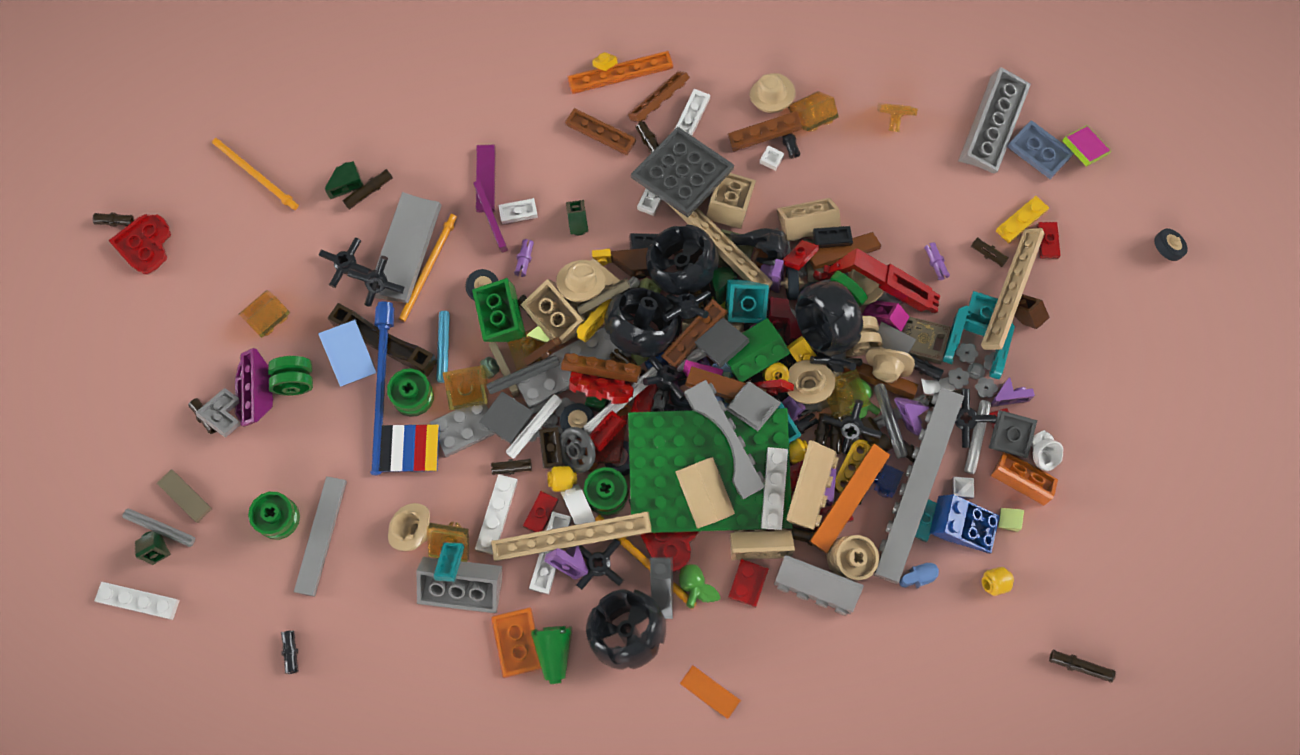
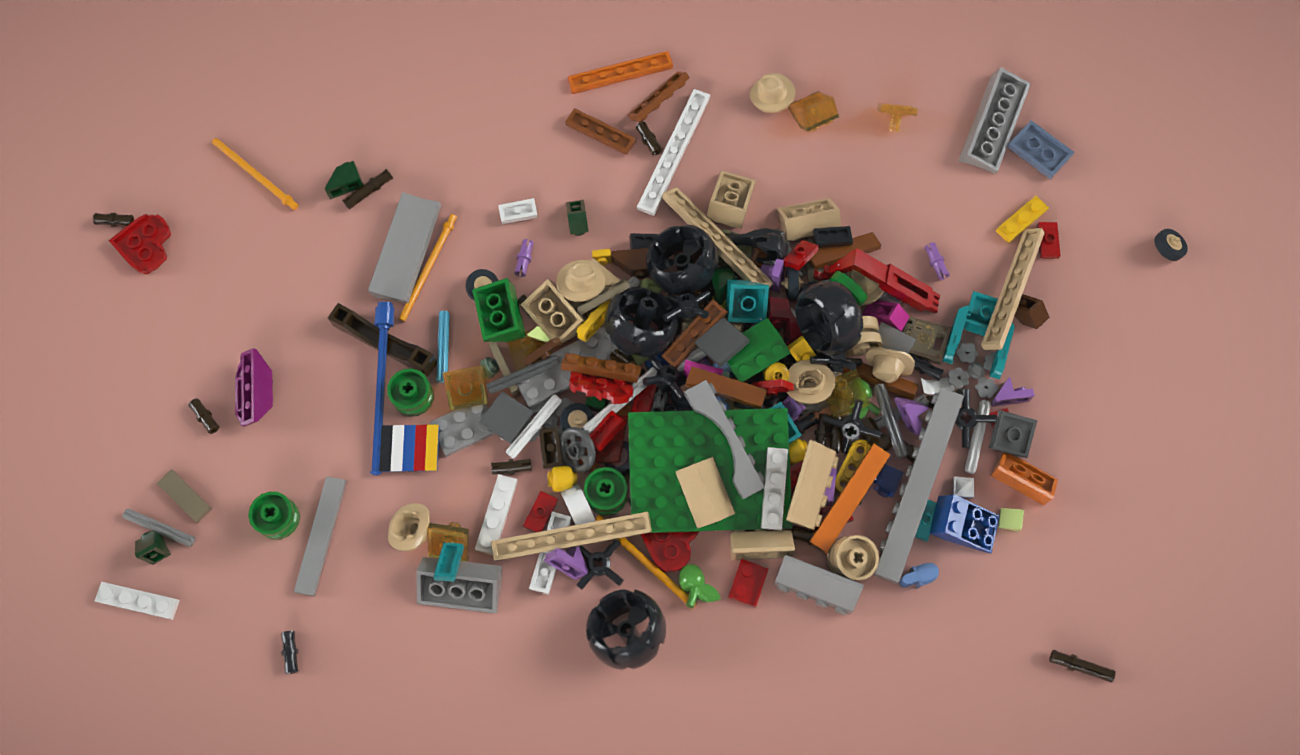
(216, 412): light grey plate -> none
(264, 314): clear yellow slope -> none
(290, 375): green wheel -> none
(344, 261): black bar -> none
(347, 352): light blue tile -> none
(376, 275): black bar -> none
(486, 174): magenta tile -> none
(490, 216): magenta tile -> none
(515, 642): orange tile -> none
(553, 651): green cone -> none
(604, 61): yellow plate -> none
(662, 584): dark grey slope -> none
(682, 171): dark grey plate -> none
(710, 692): orange sticker -> none
(753, 406): light grey piece -> none
(764, 131): dark orange plate -> none
(771, 158): white plate -> none
(790, 142): black pin -> none
(978, 245): dark brown pin -> none
(997, 581): yellow head -> none
(1046, 451): white hair -> none
(1086, 145): dark pink tile -> none

